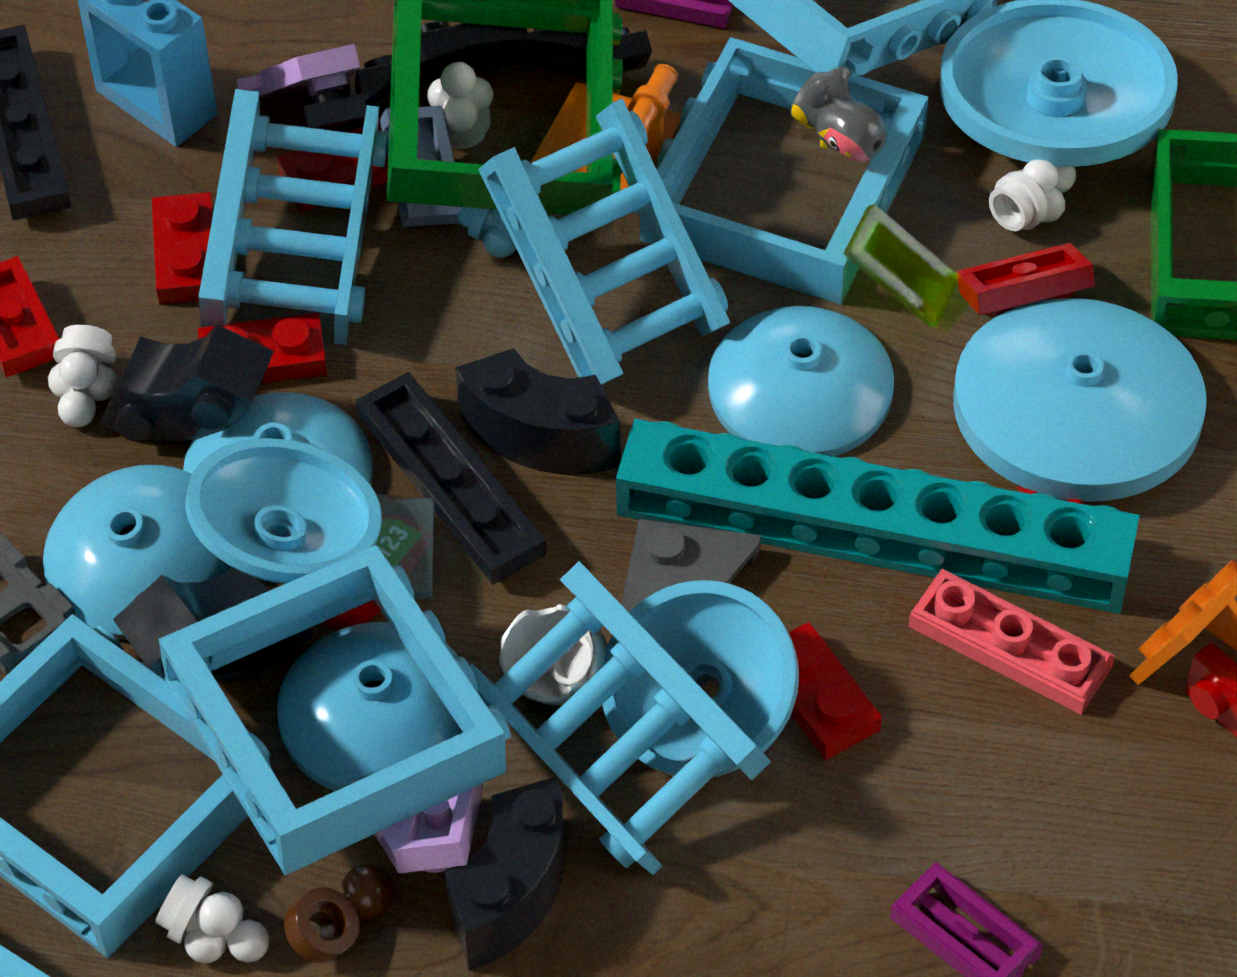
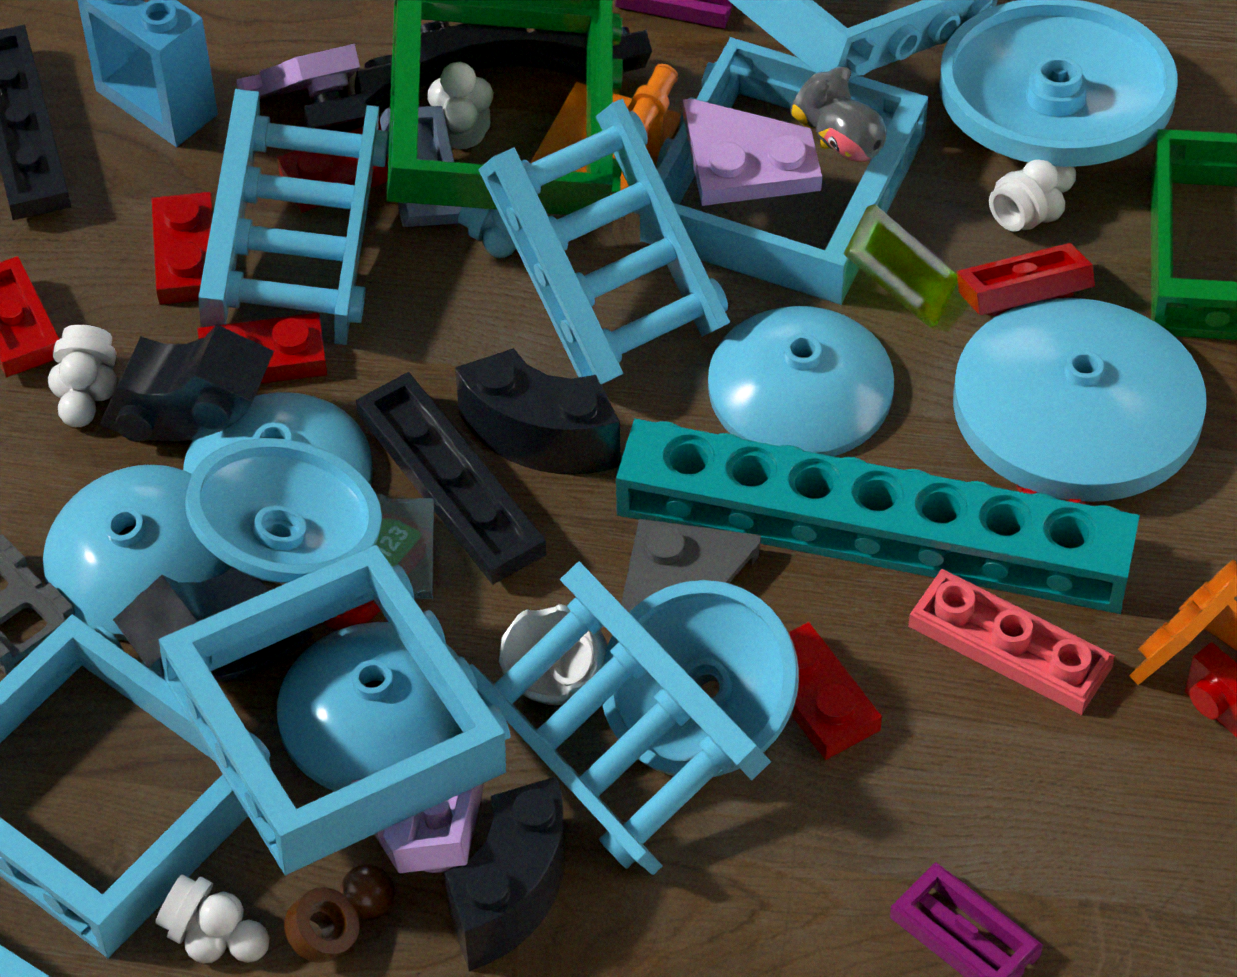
(748, 154): none -> lavender wing

